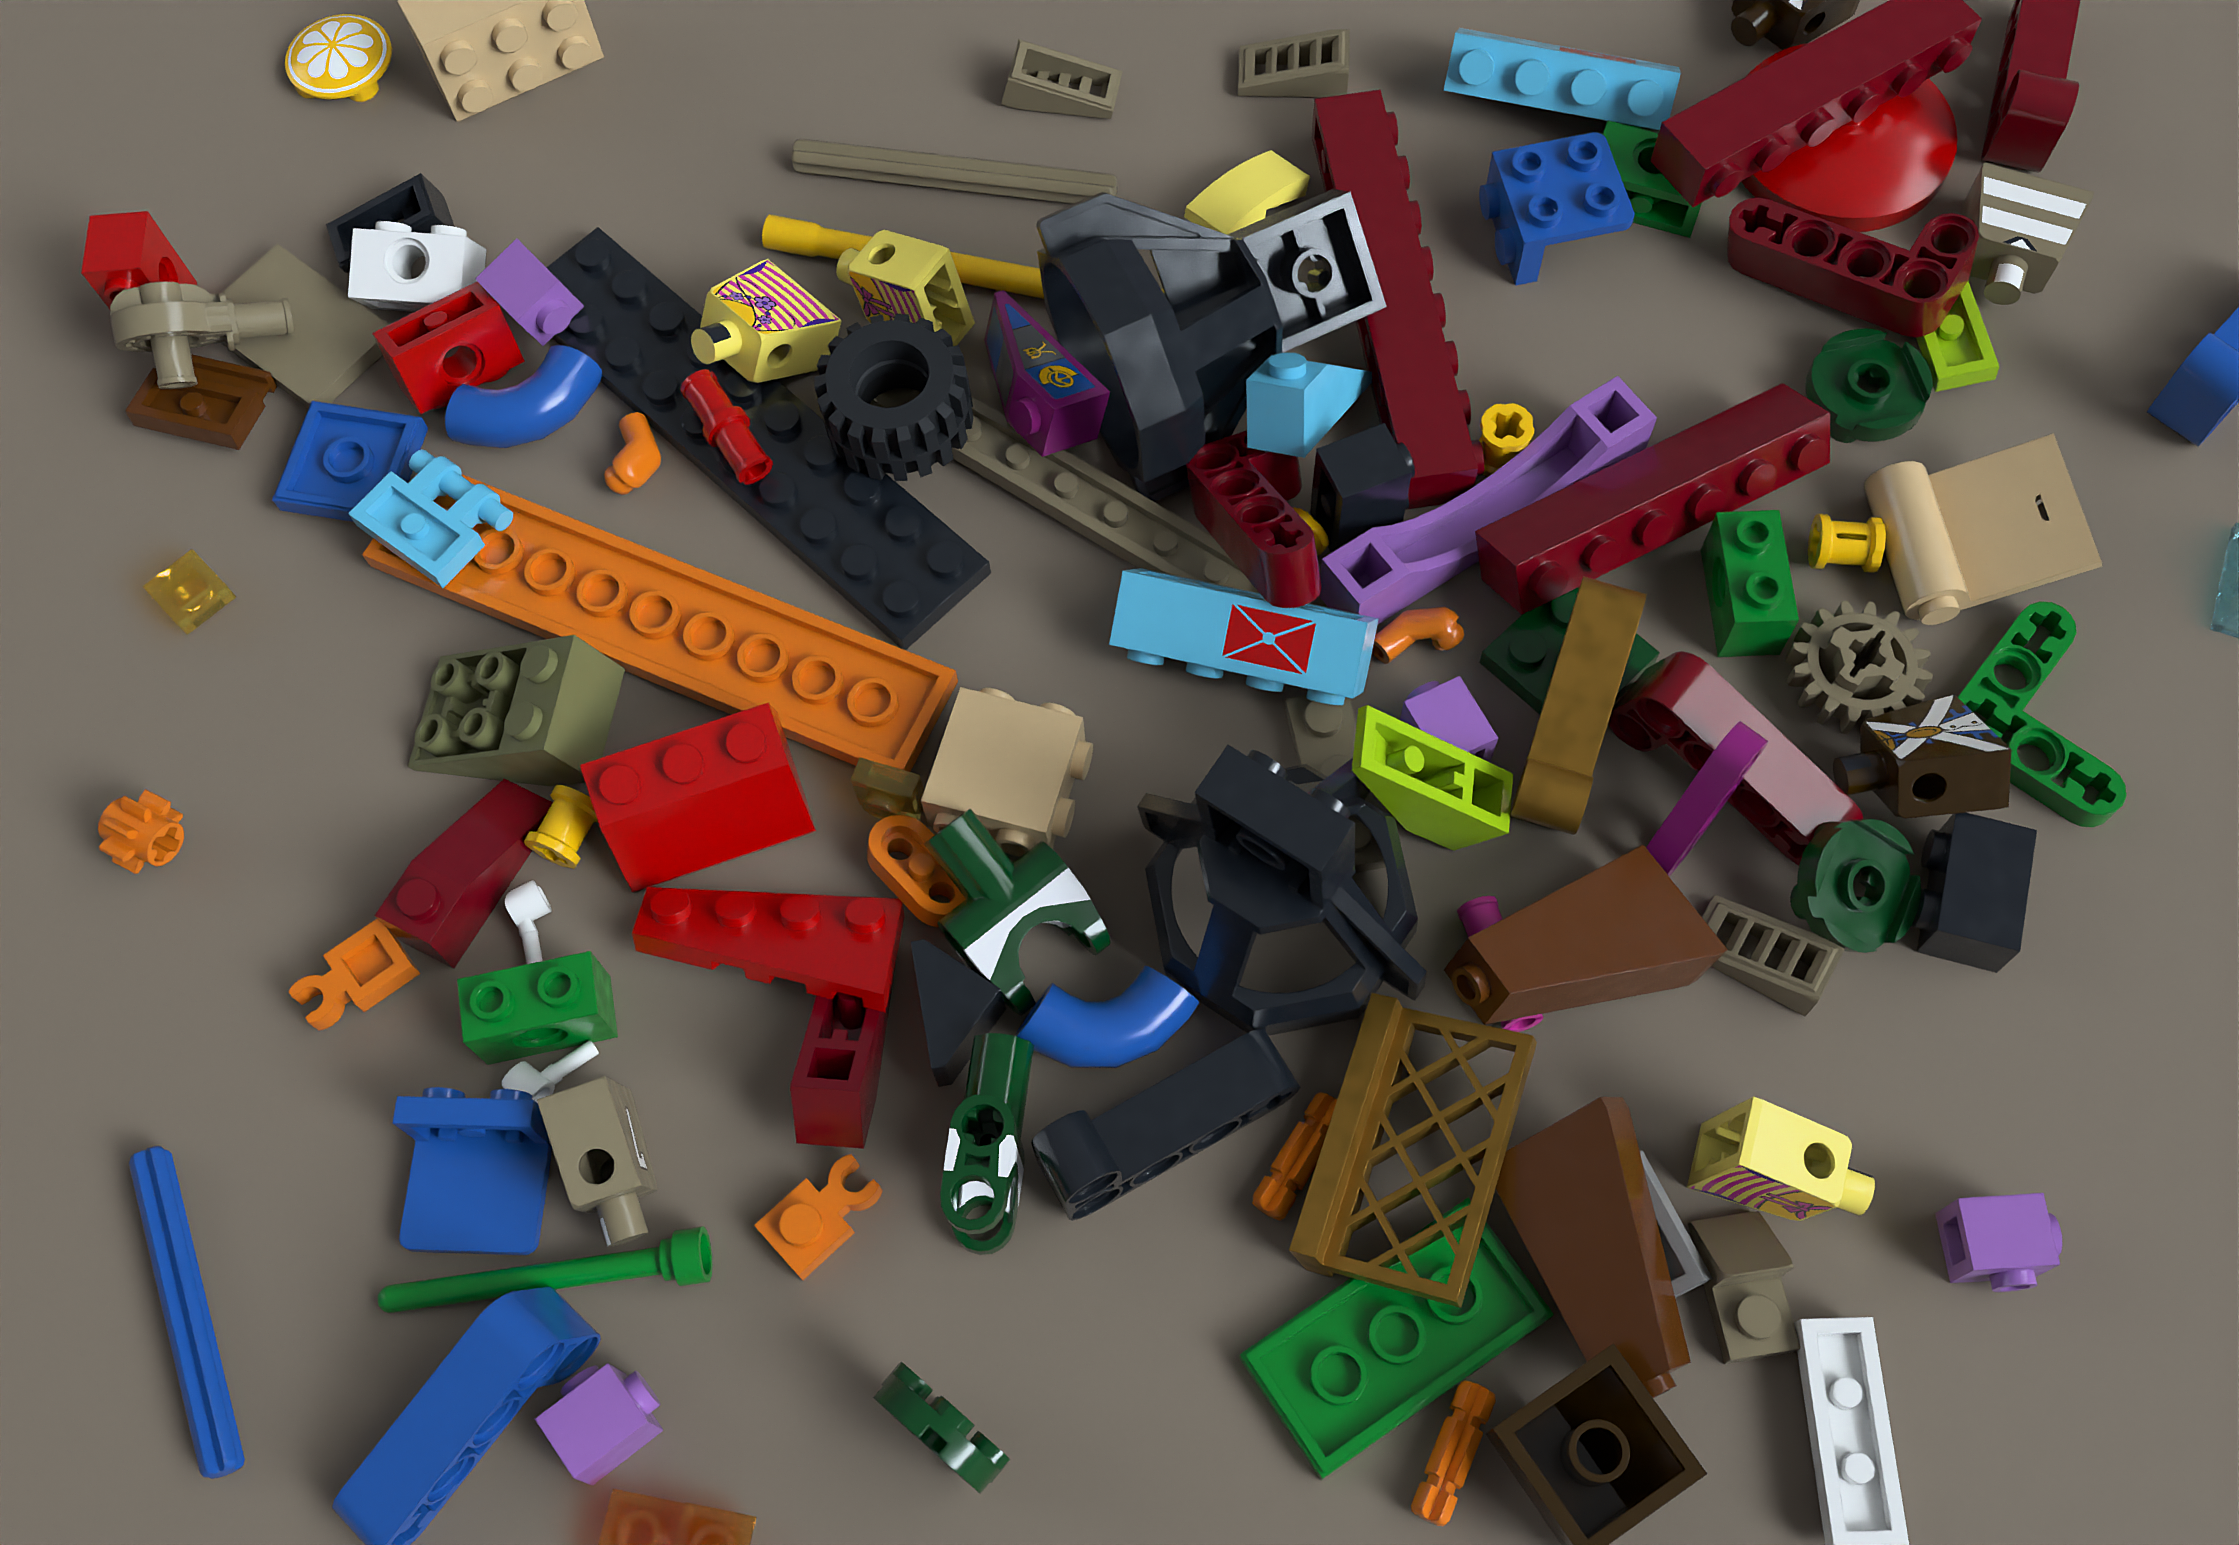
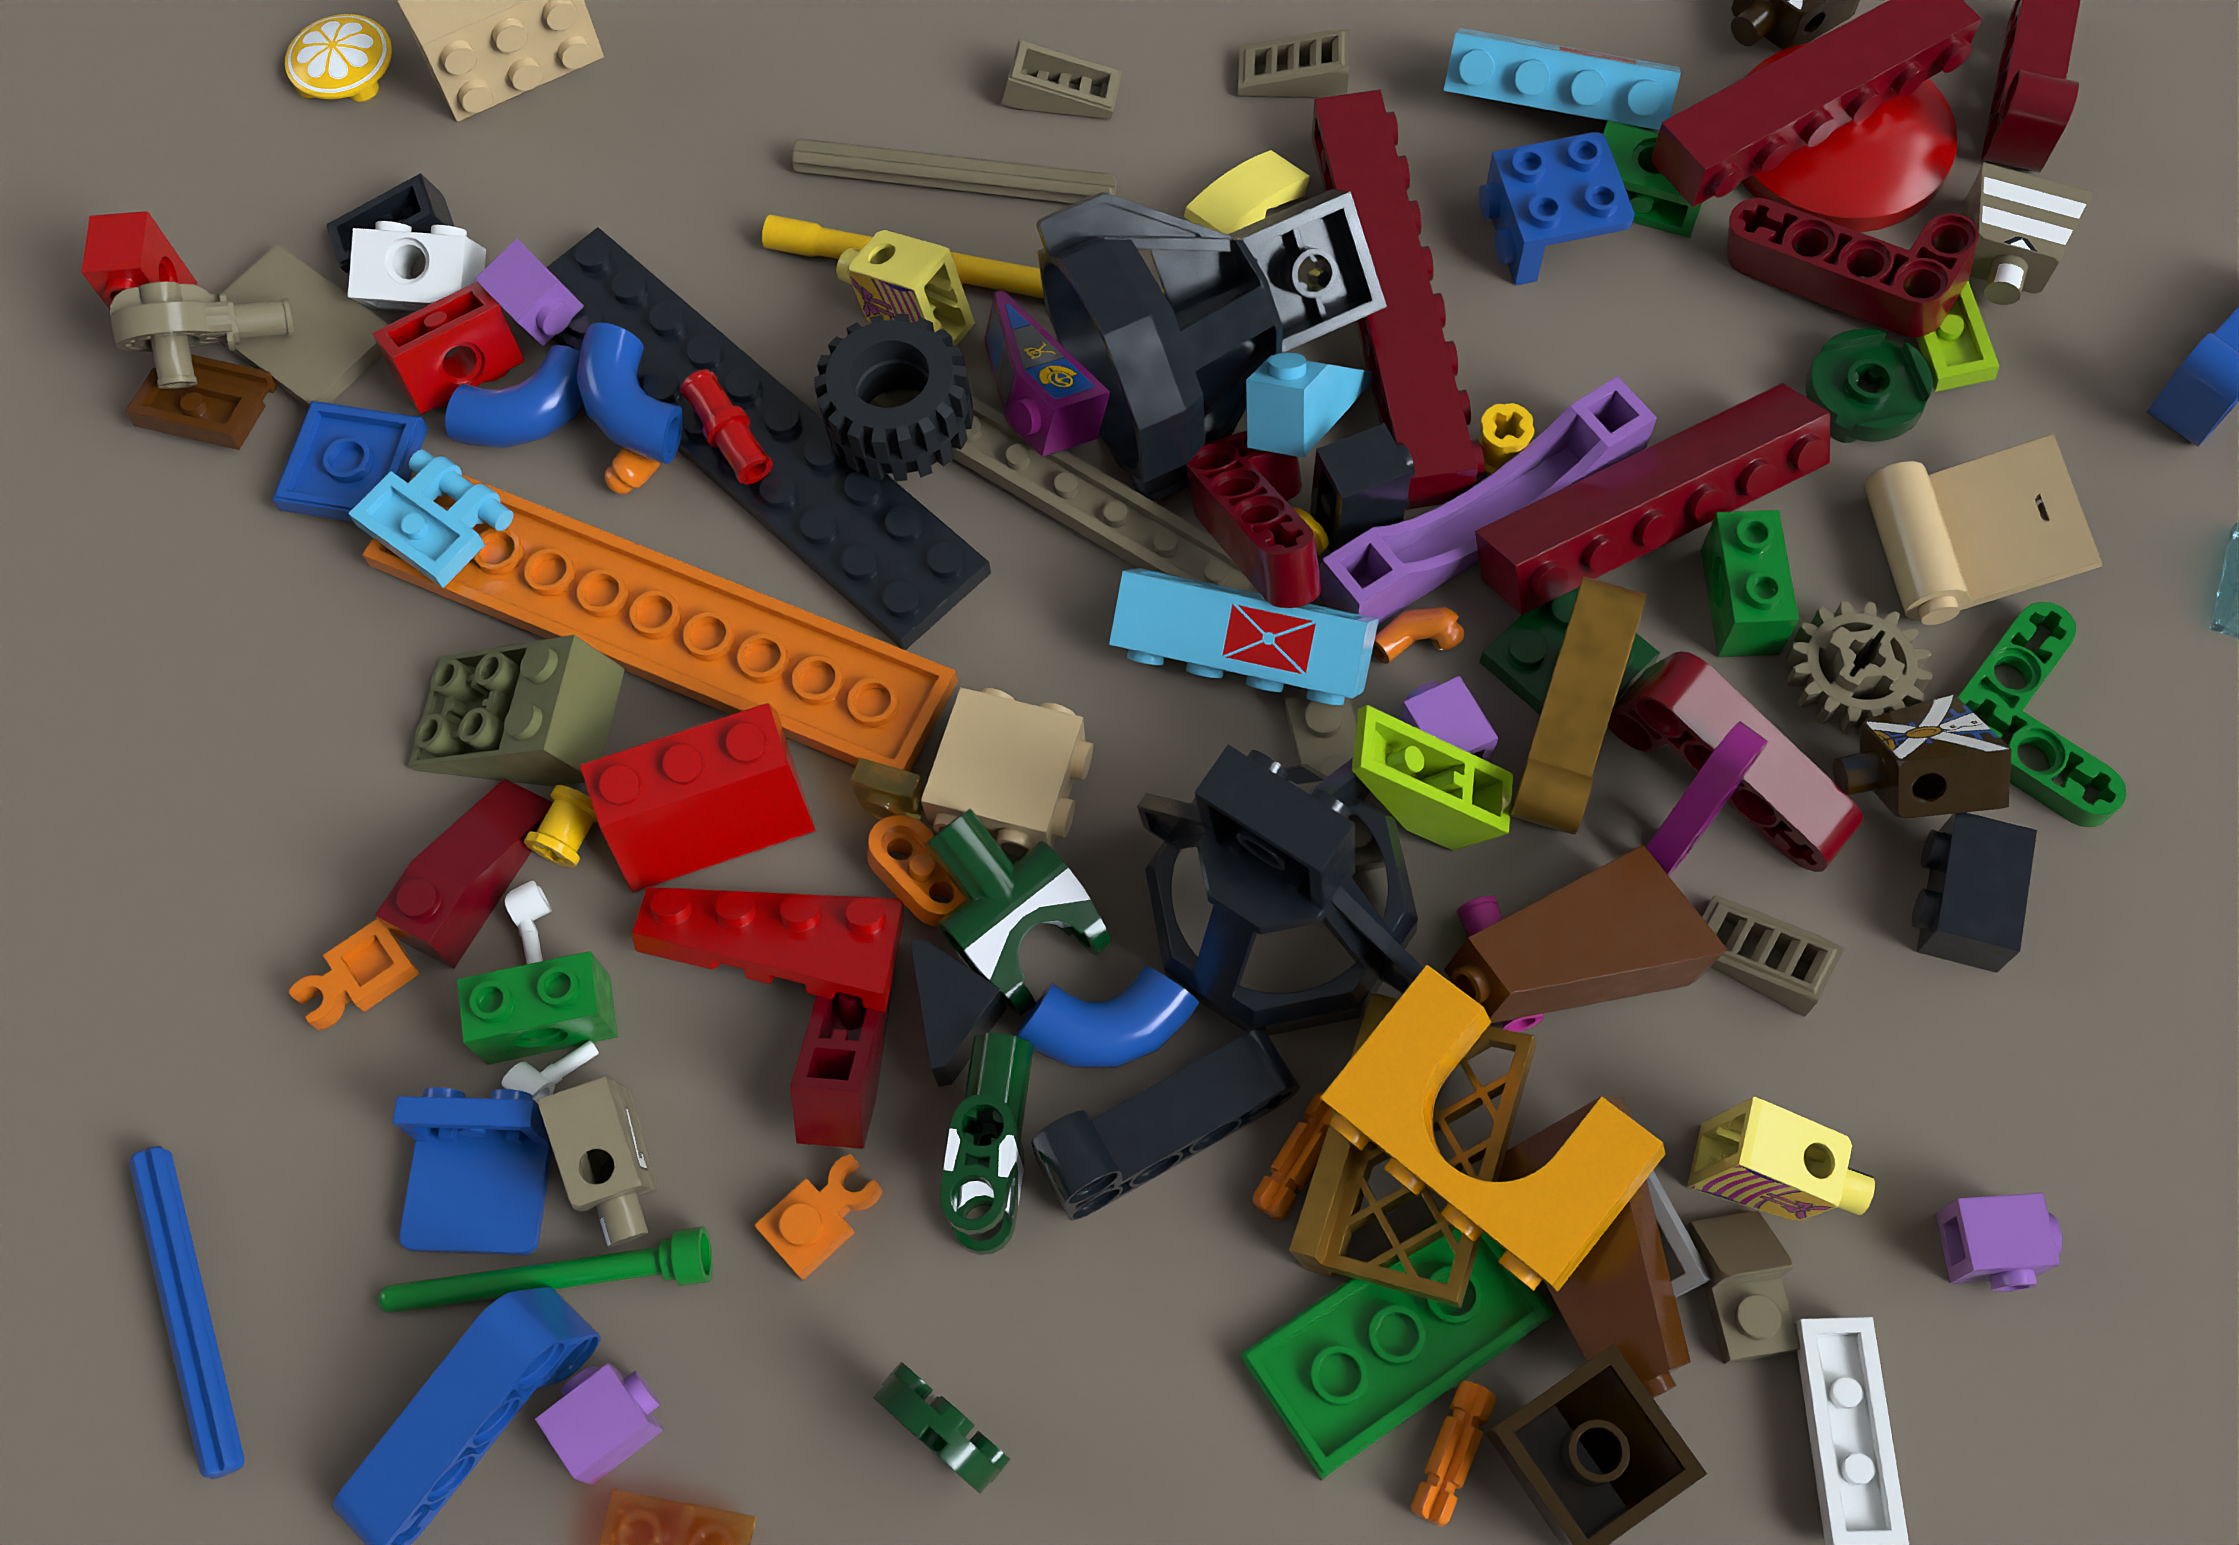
(141, 831): orange gear -> none
(189, 591): clear yellow plate -> none
(617, 402): none -> blue cylinder
(764, 325): light yellow torso -> none
(1541, 1219): none -> light orange arch
(1826, 880): dark green plate -> none
(1846, 543): yellow bush -> none

